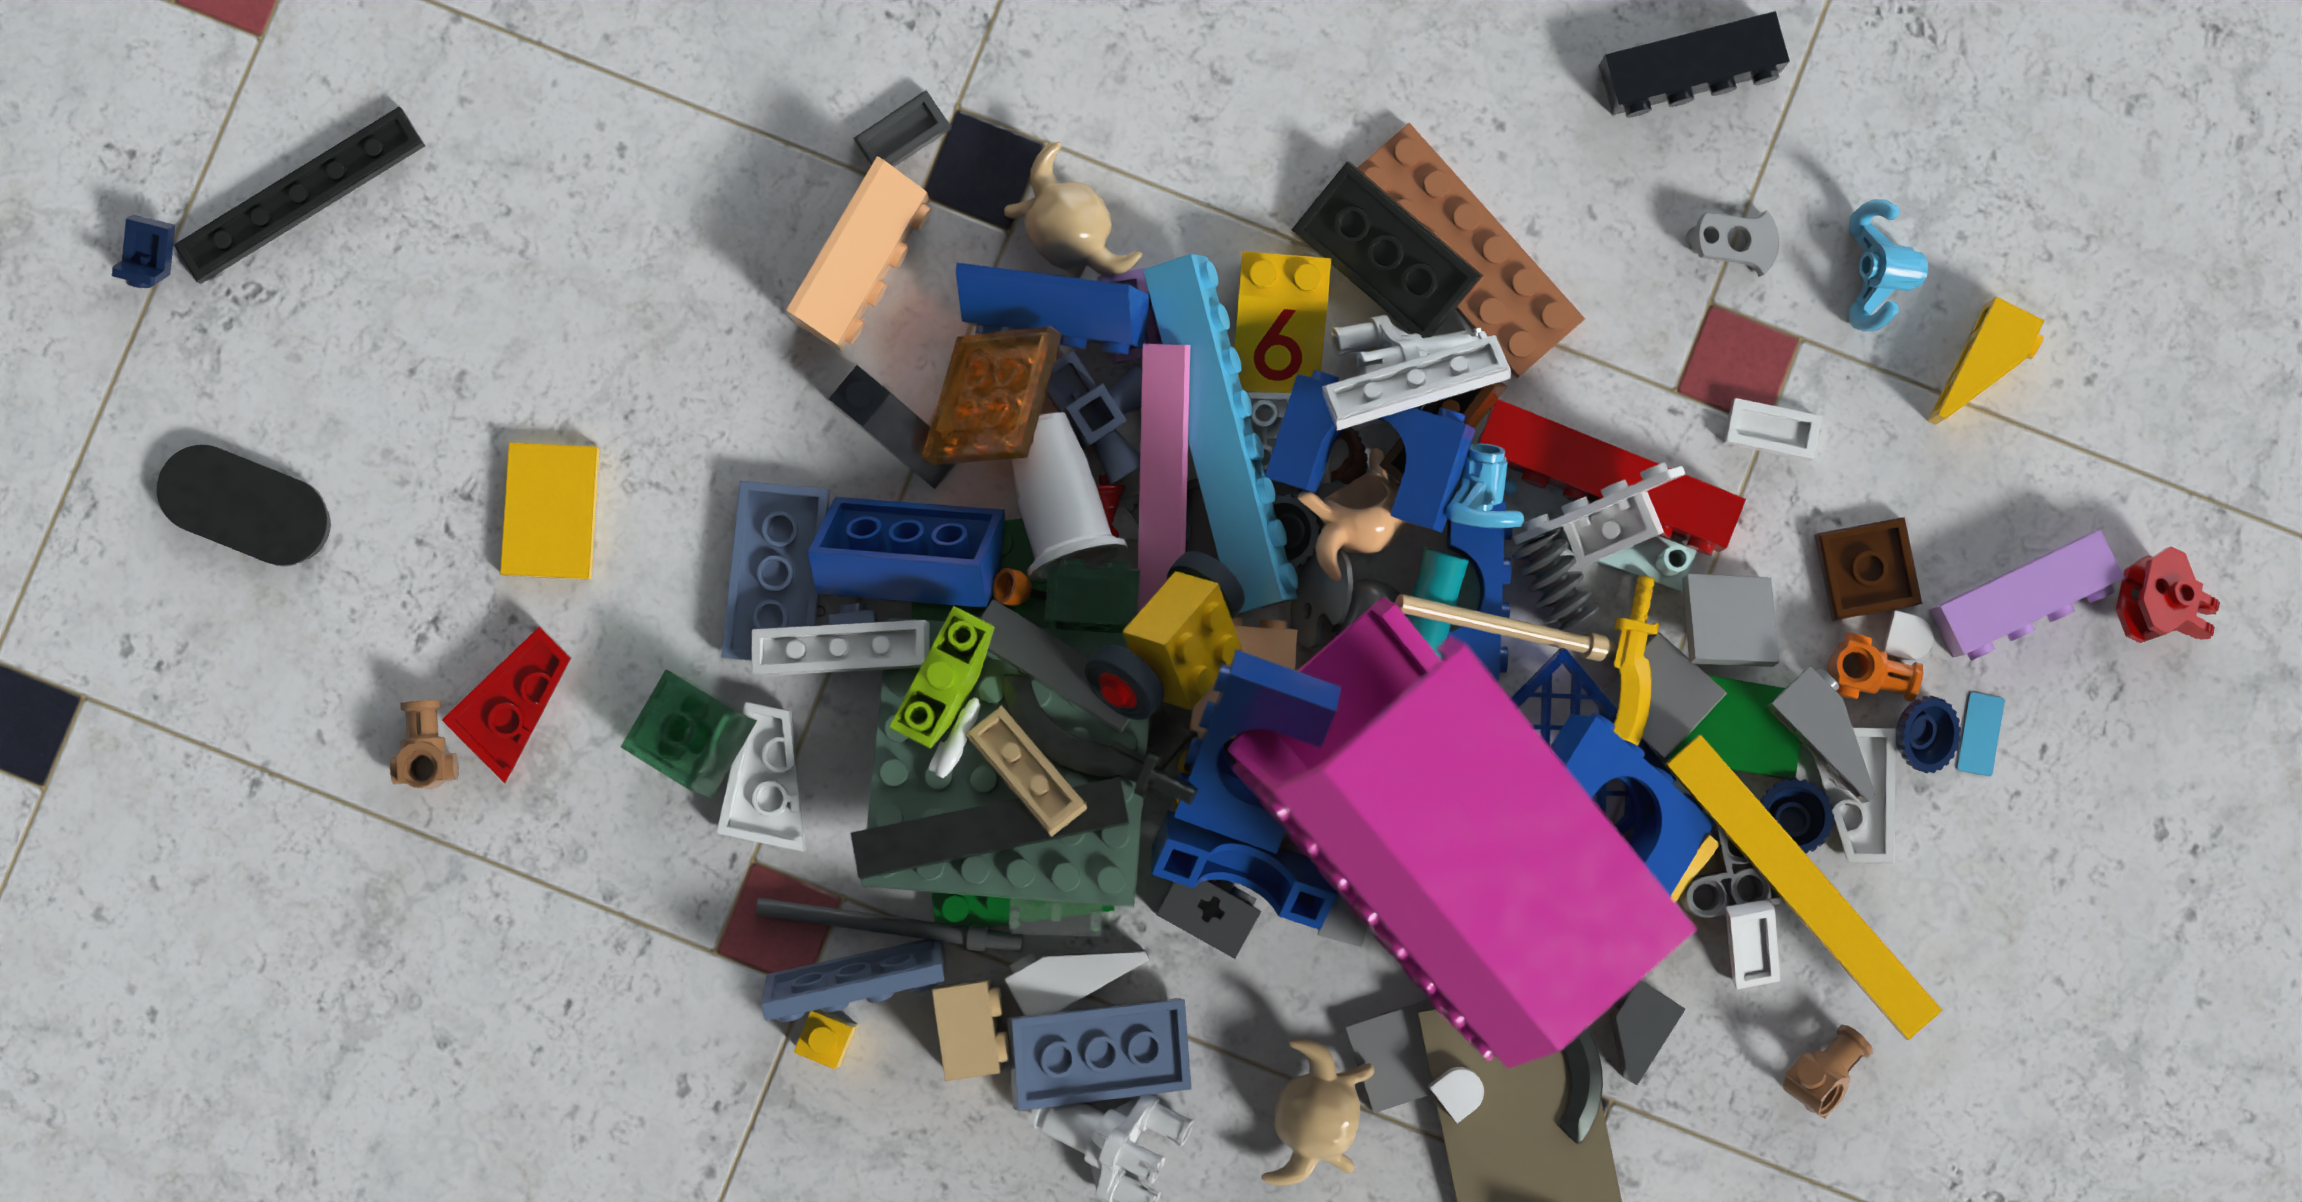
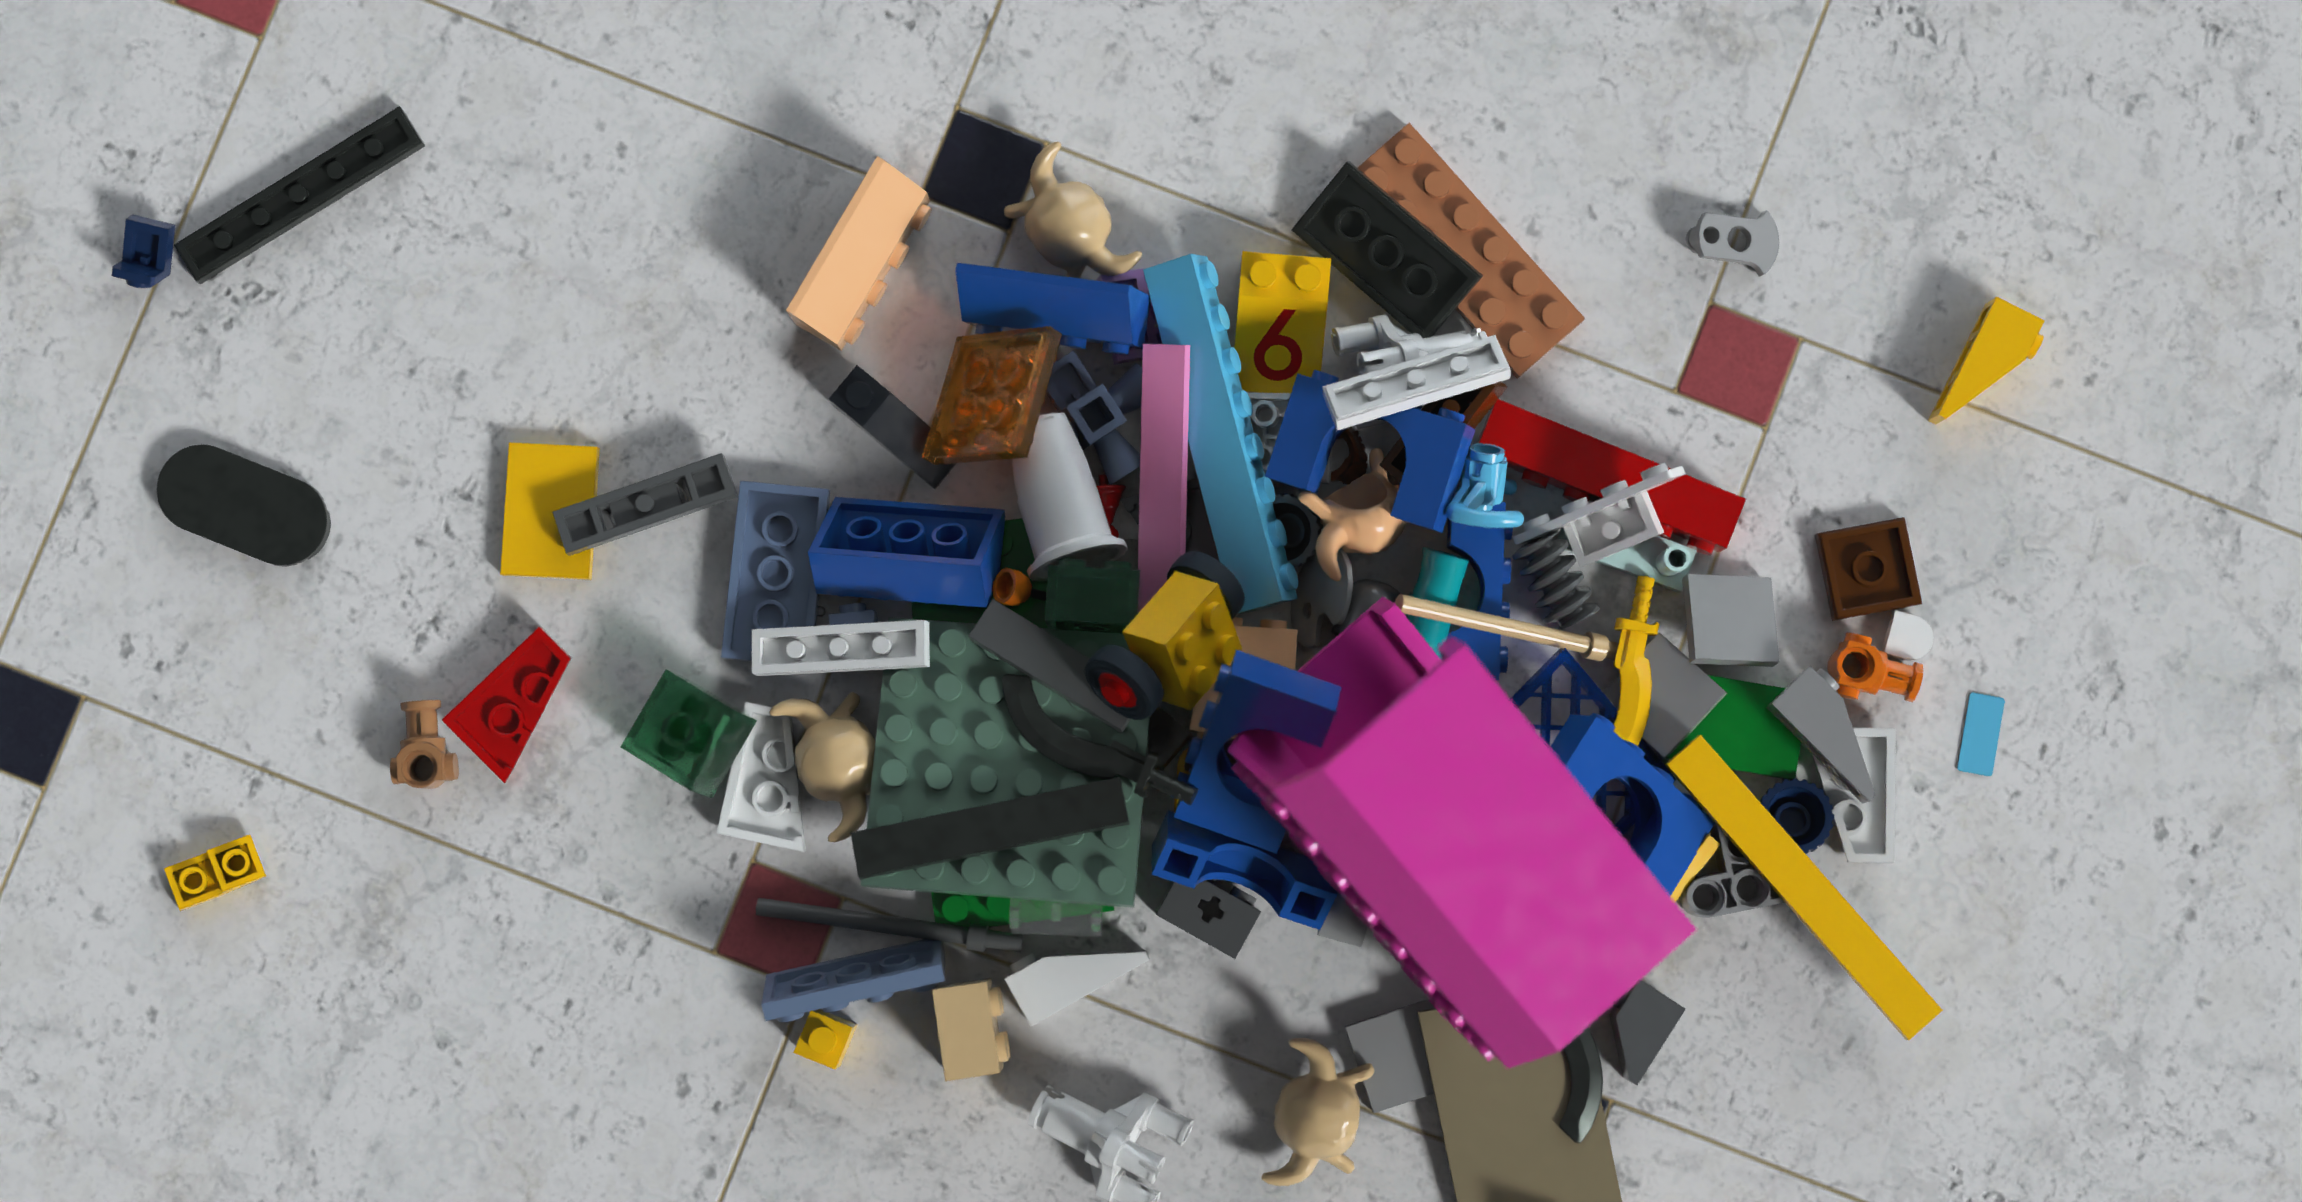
(215, 872): none -> yellow slope
(645, 504): none -> dark grey hinge
(834, 757): none -> tan piece
(904, 131): dark grey tile -> none
(944, 679): lime slope -> none
(950, 751): white piece -> none
(1026, 771): tan tile -> none
(1098, 1053): sand blue plate -> none
(1458, 1091): white tile -> none
(1694, 64): black brick -> none
(1753, 944): white tile -> none
(1772, 429): white tile -> none
(1822, 1077): medium nougat connector -> none
(1882, 267): medium azure piece -> none
(1928, 734): dark blue hat -> none
(2028, 594): lavender brick -> none
(2166, 598): red hinge -> none

